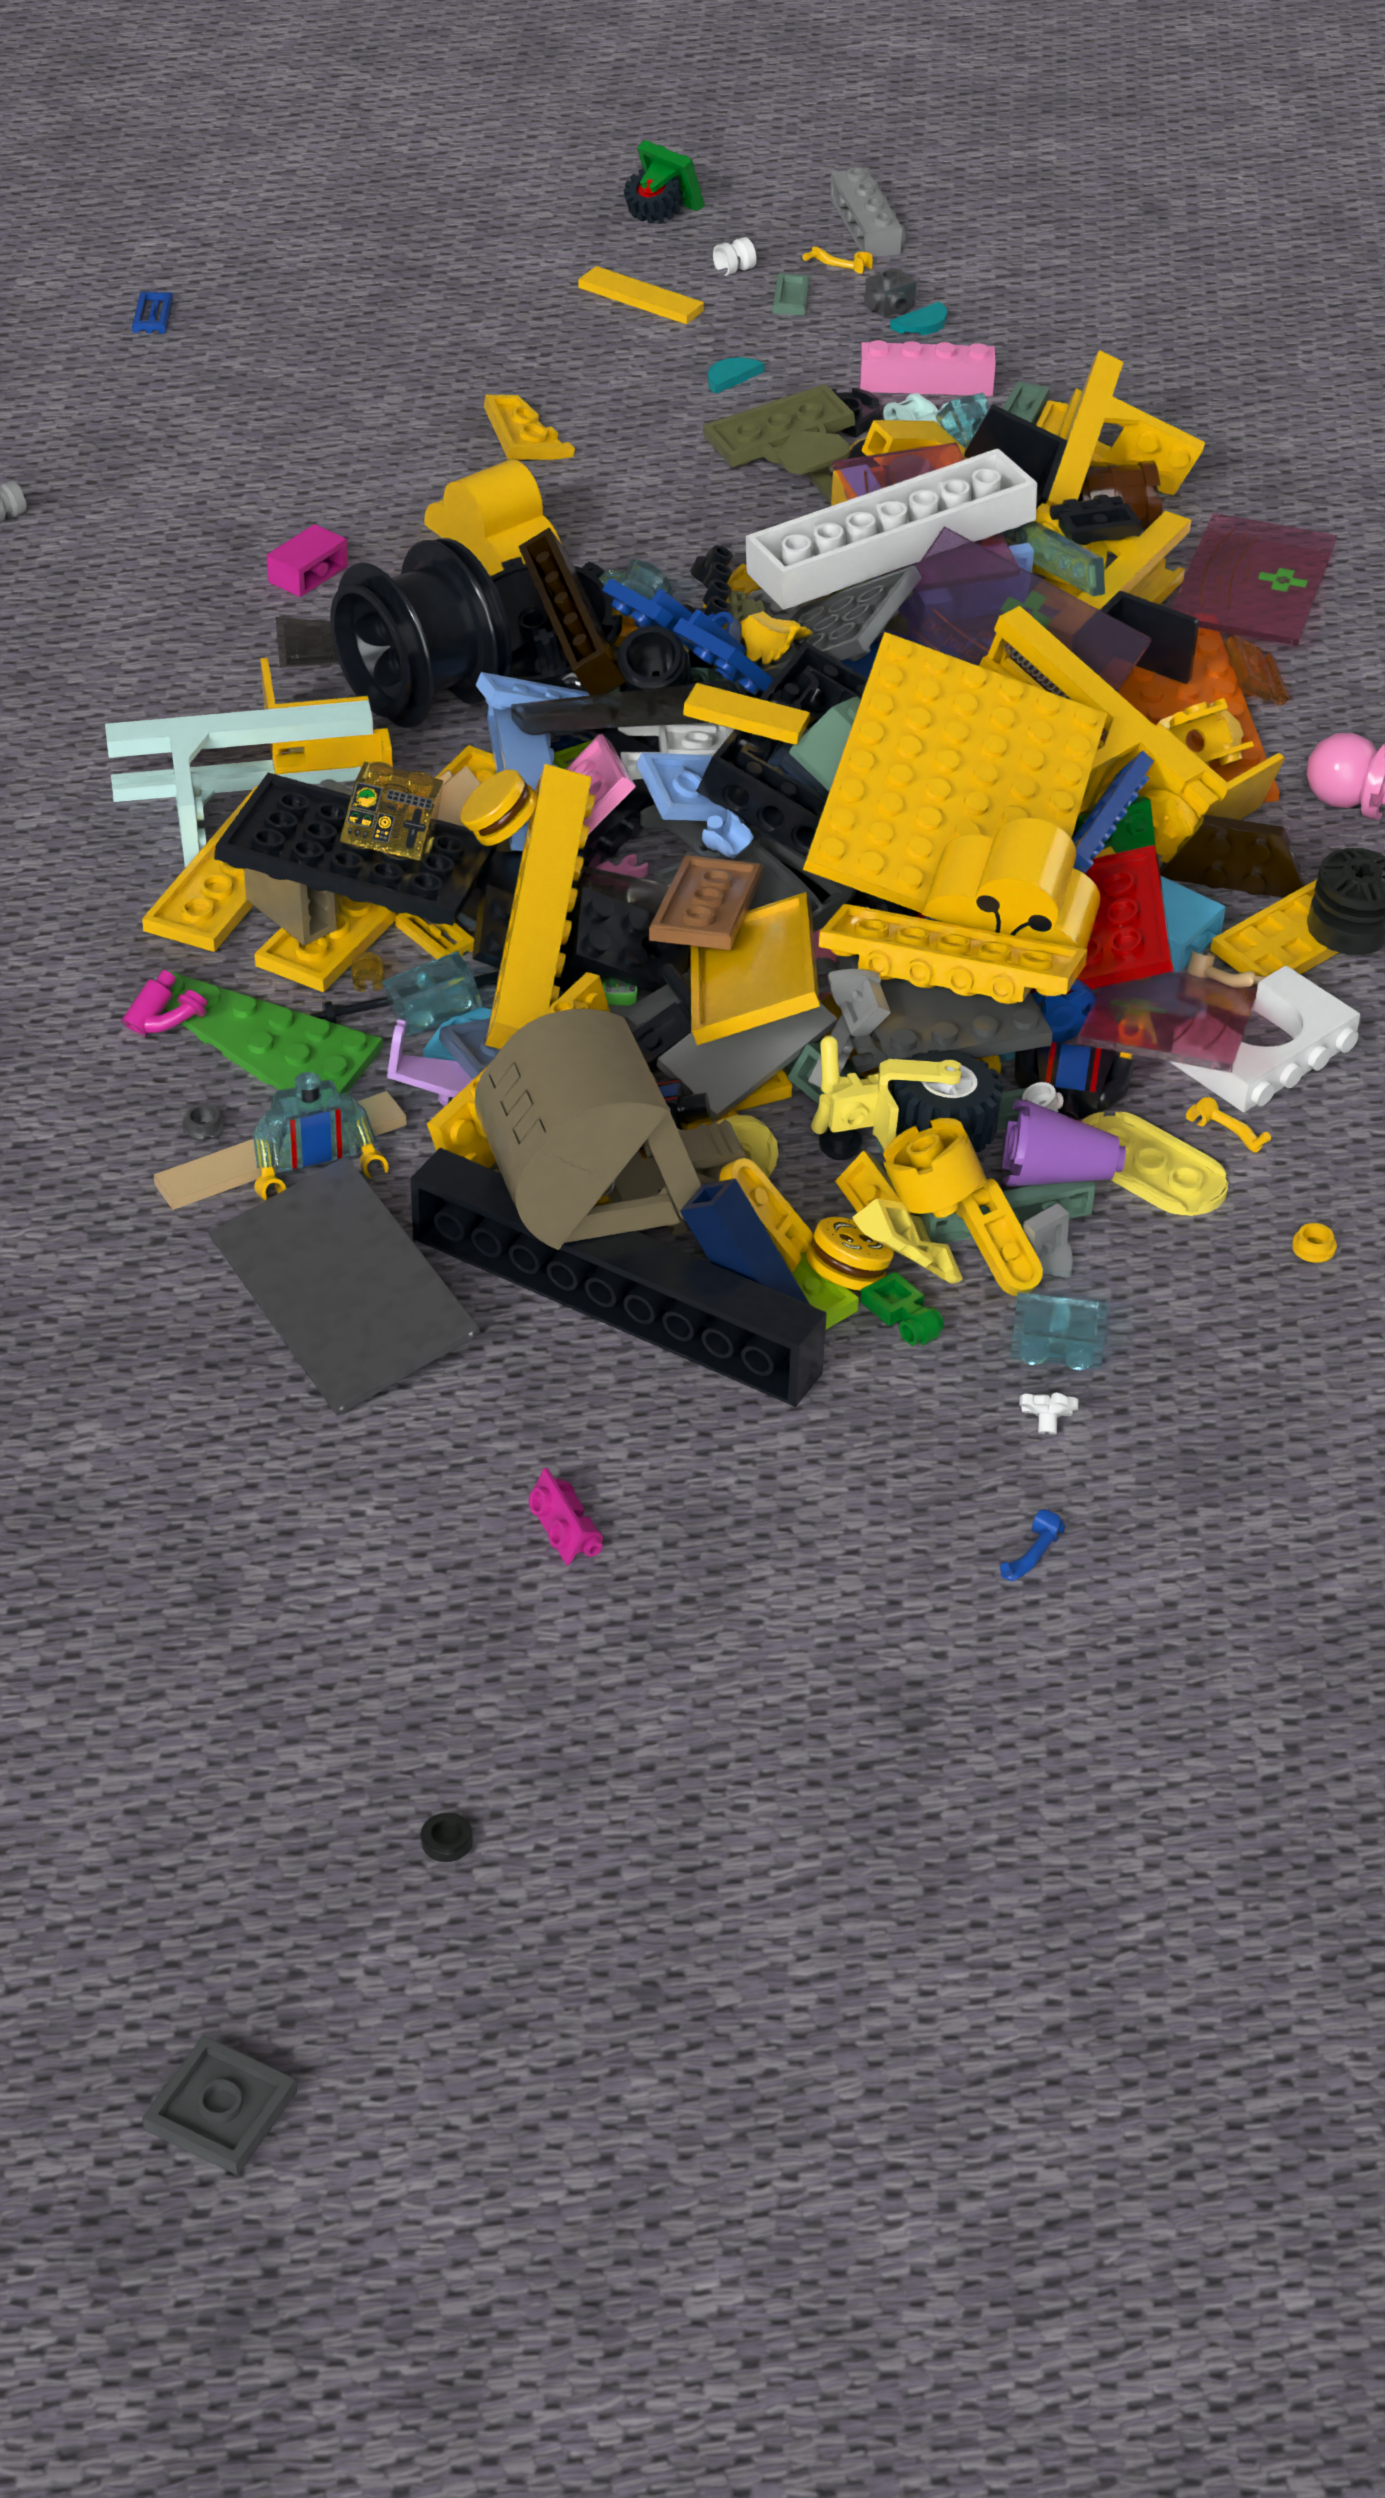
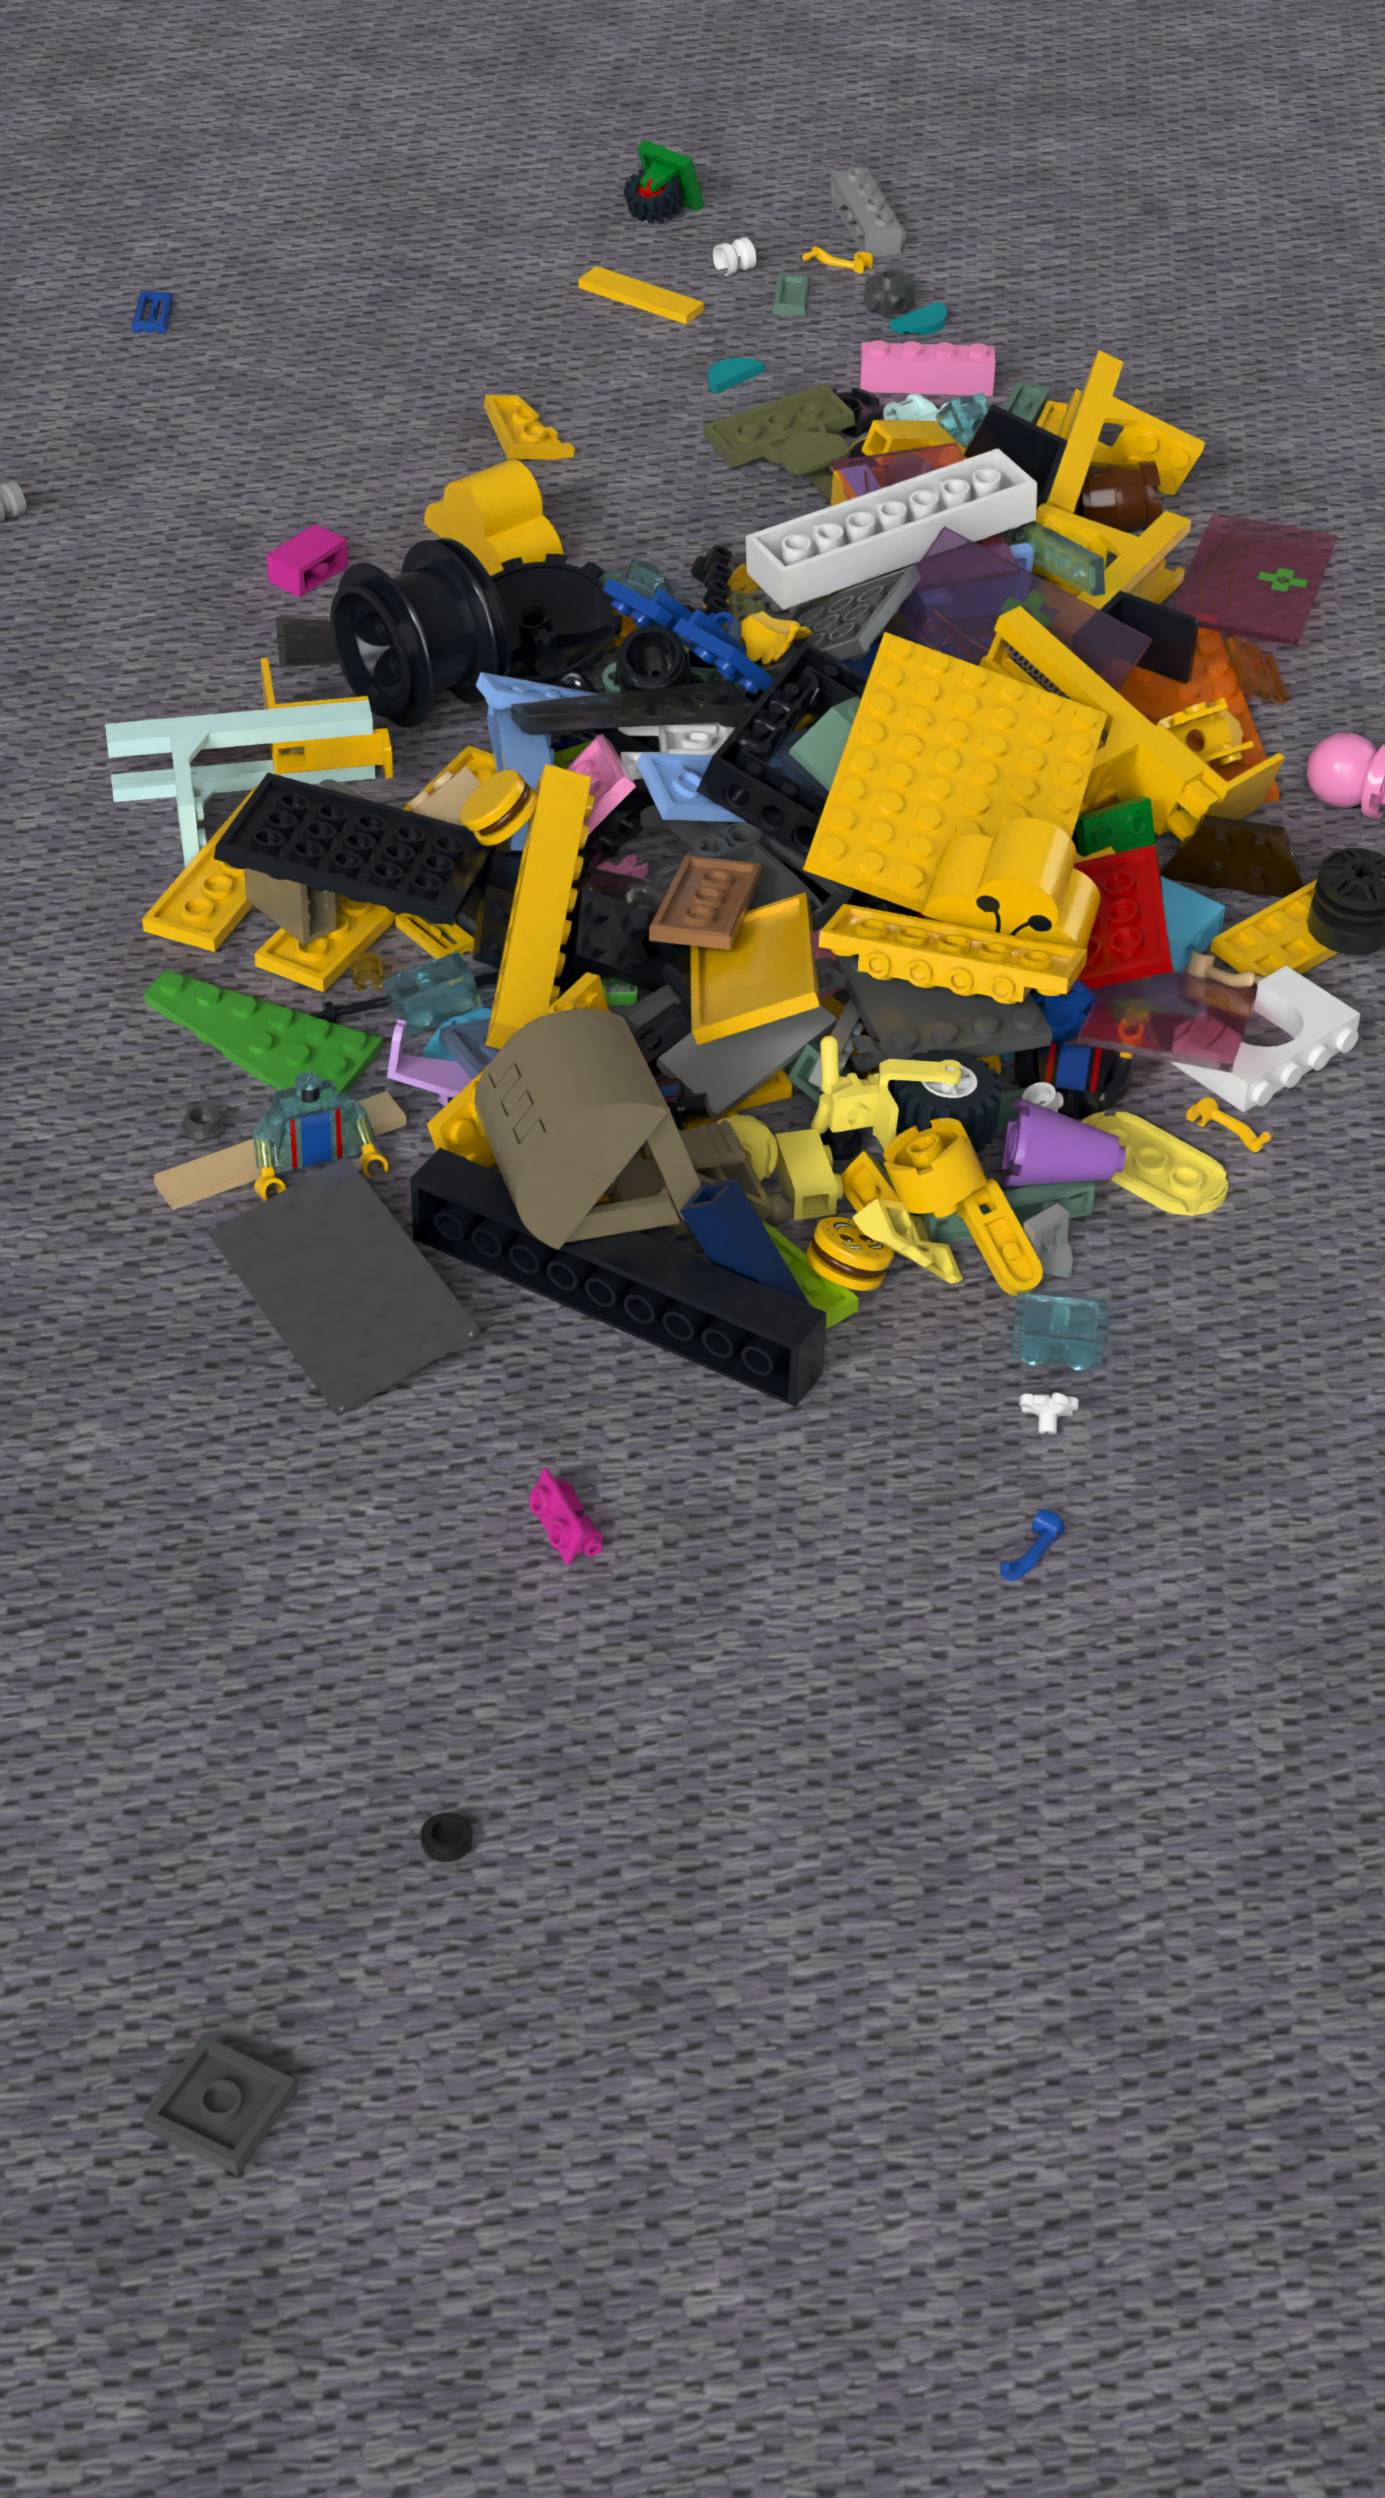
(145, 1011): dark pink plant -> none
(392, 810): clear yellow slope -> none
(571, 614): dark brown brick -> none
(727, 837): light blue arm -> none
(746, 713): yellow tile -> none
(772, 1210): yellow plate -> none
(807, 1174): none -> light yellow brick
(860, 999): light grey tile -> none
(898, 1300): green plate -> none
(1096, 519): black plate -> none
(1110, 810): blue plate -> none
(1171, 821): yellow tile -> none
(1314, 1243): yellow plate -> none

